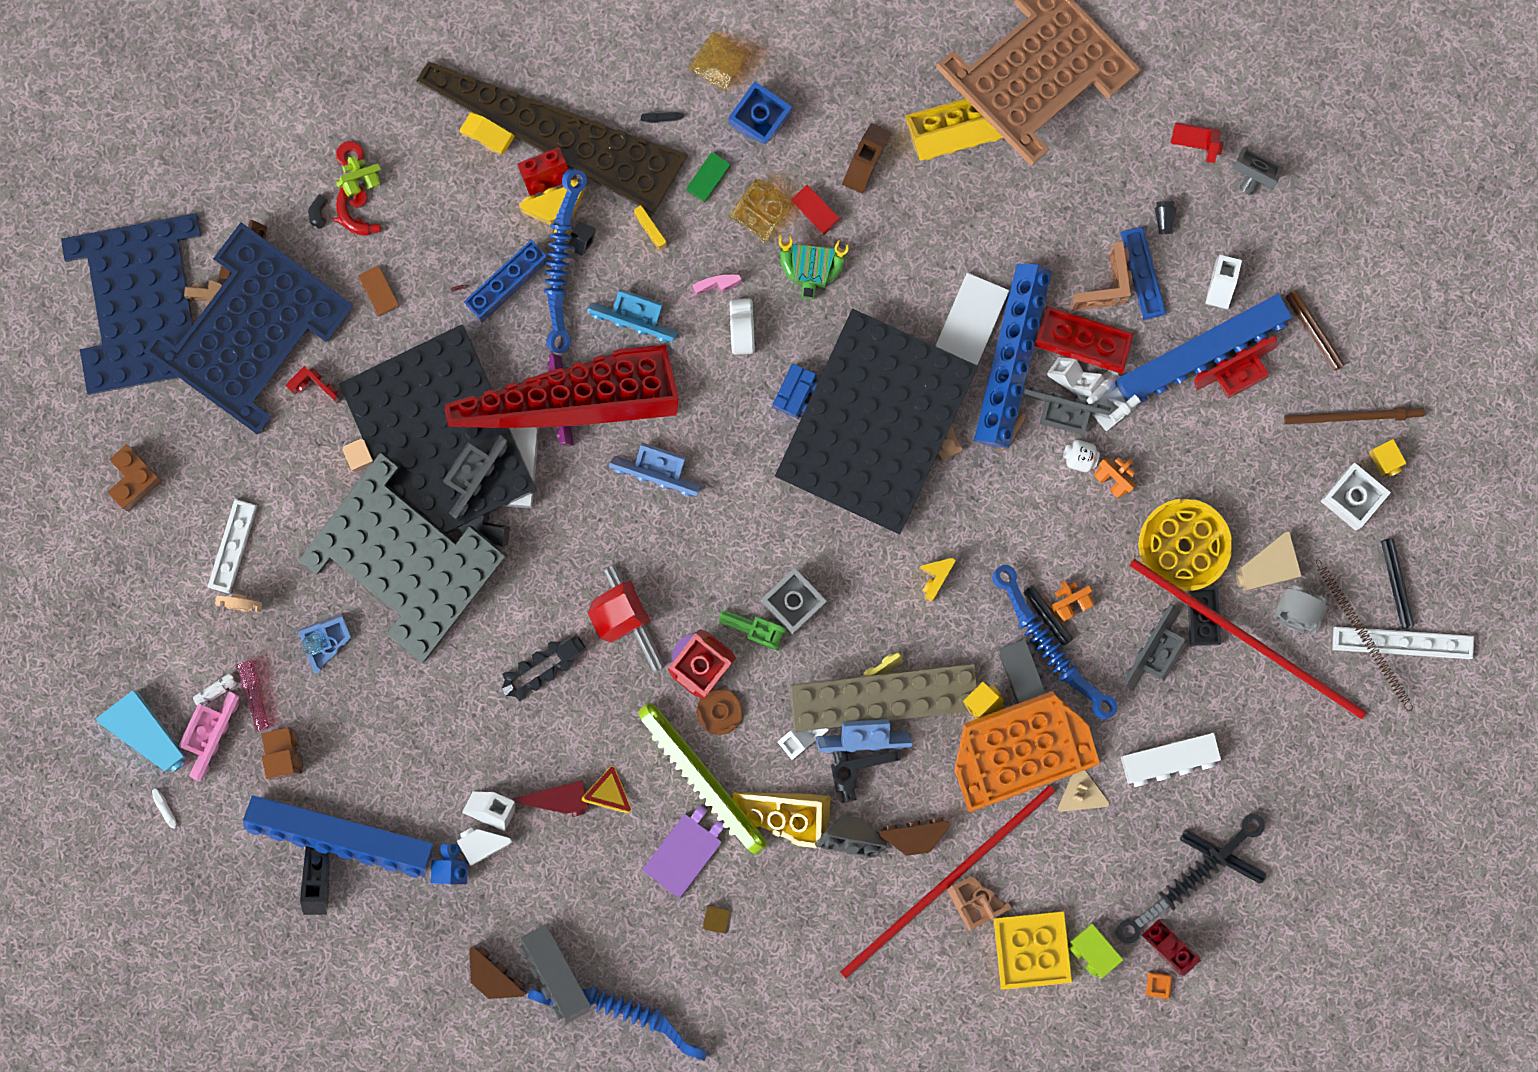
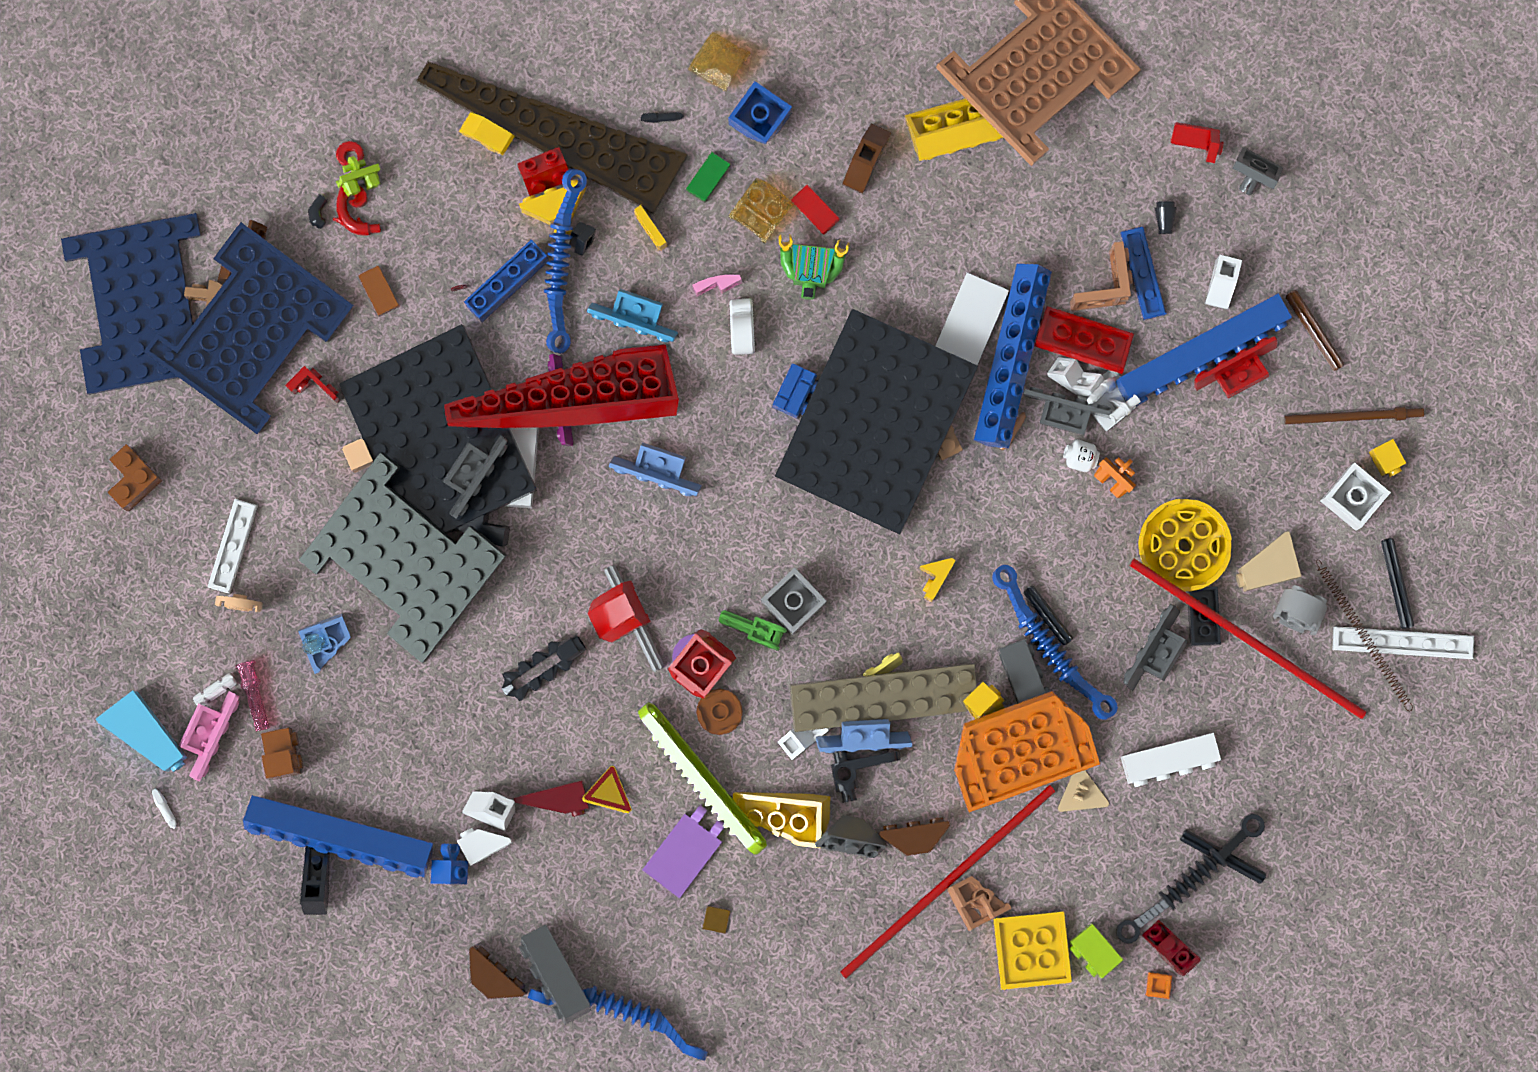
(1082, 597): orange hips -> none

